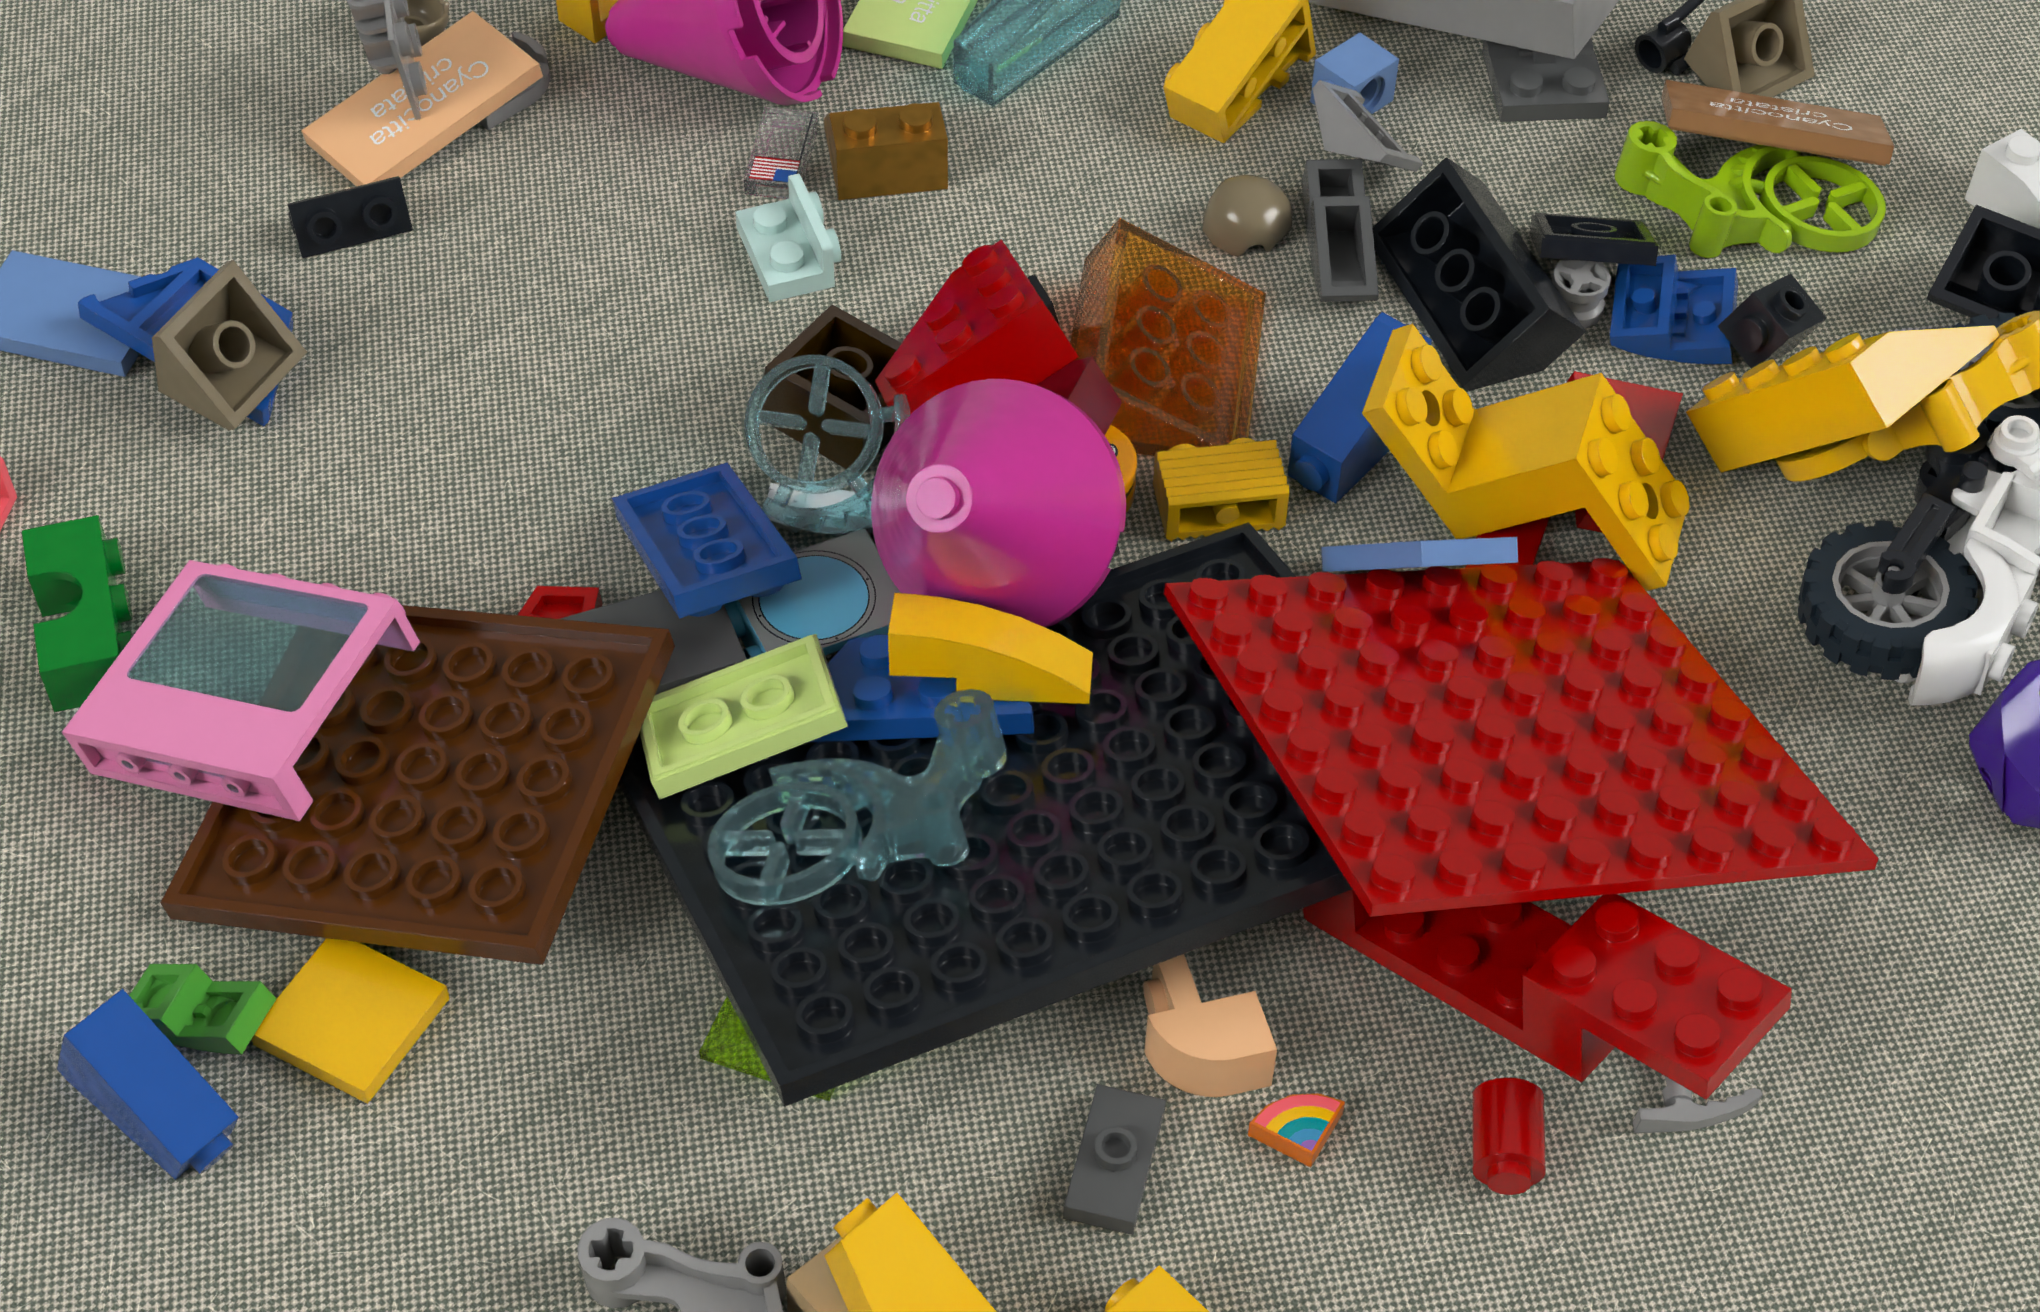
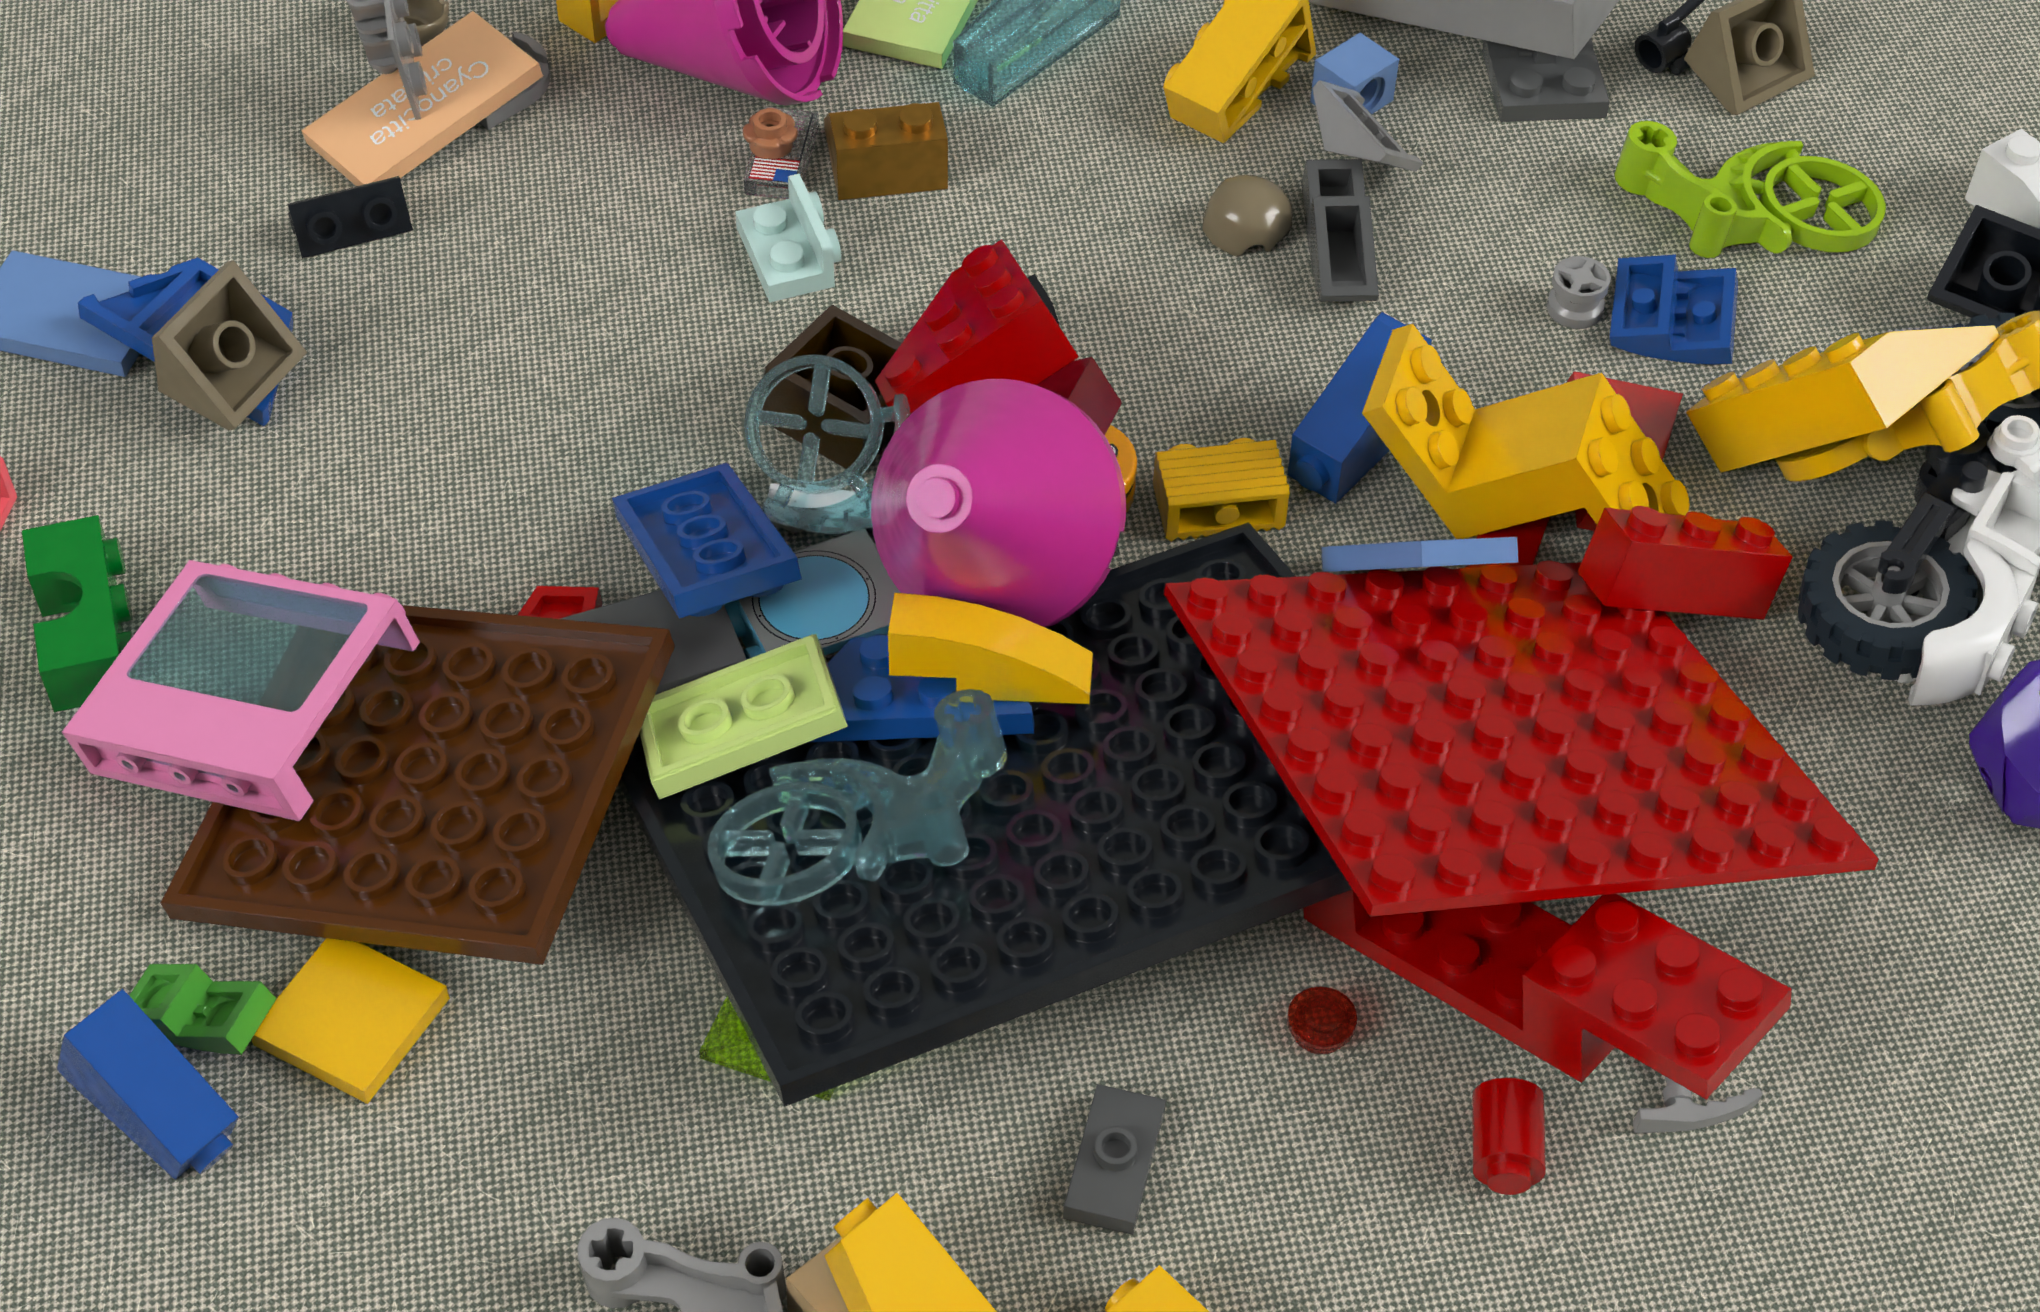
(770, 133): none -> nougat plate
(1169, 340): clear orange slope -> none
(1208, 1045): light nougat brick -> none
(1297, 1125): tile -> none
(1321, 1019): none -> clear red plate
(1473, 280): black slope -> none
(1593, 239): black tile -> none
(1684, 563): none -> red brick
(1772, 321): black brick -> none
(1776, 123): medium nougat tile -> none

